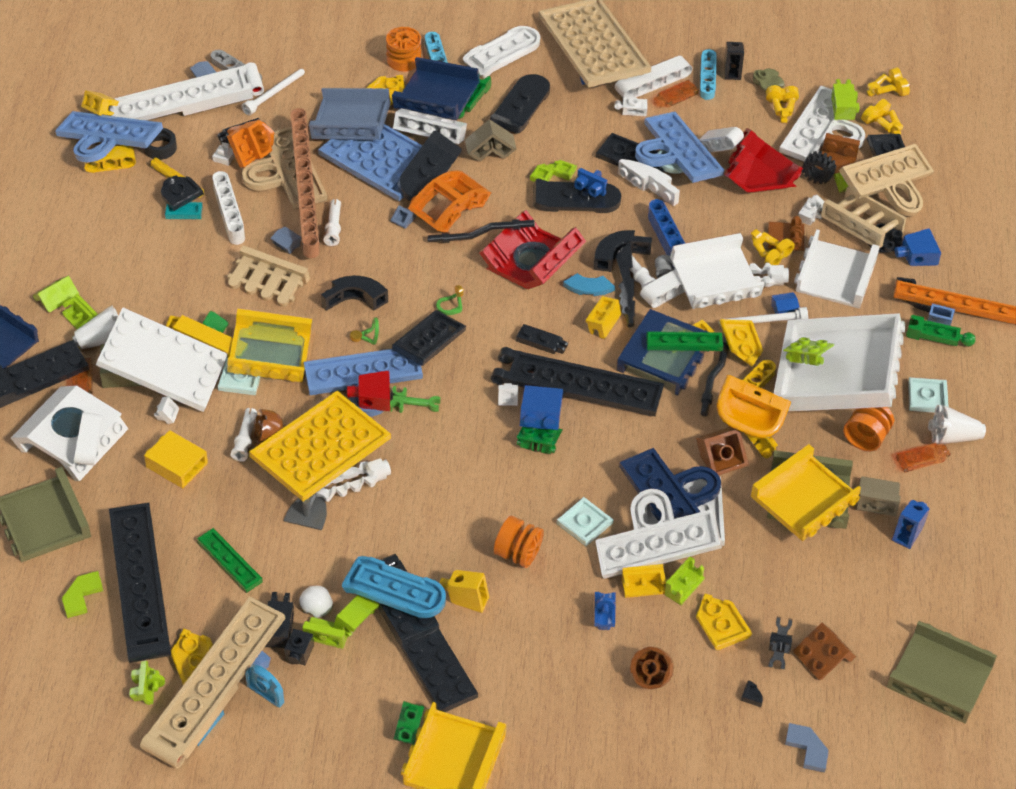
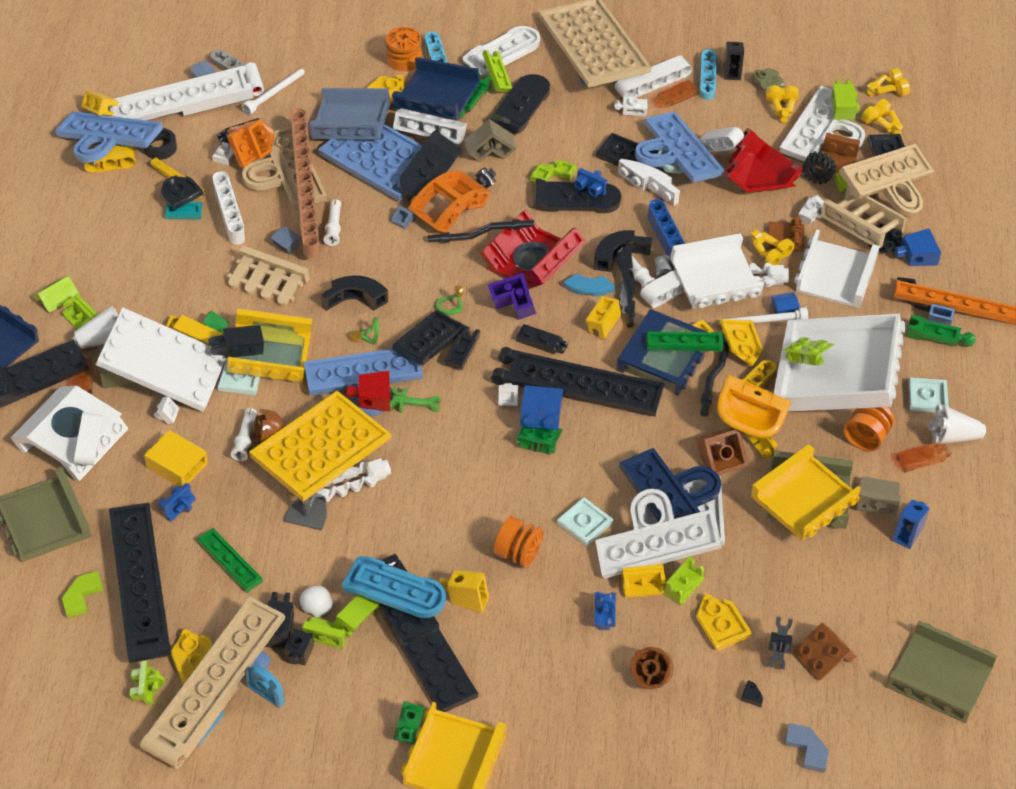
(177, 502): none -> blue hips
(238, 342): none -> black hinge
(462, 348): none -> black hinge
(485, 177): none -> black gear
(497, 71): none -> lime hinge
(513, 291): none -> dark purple brick

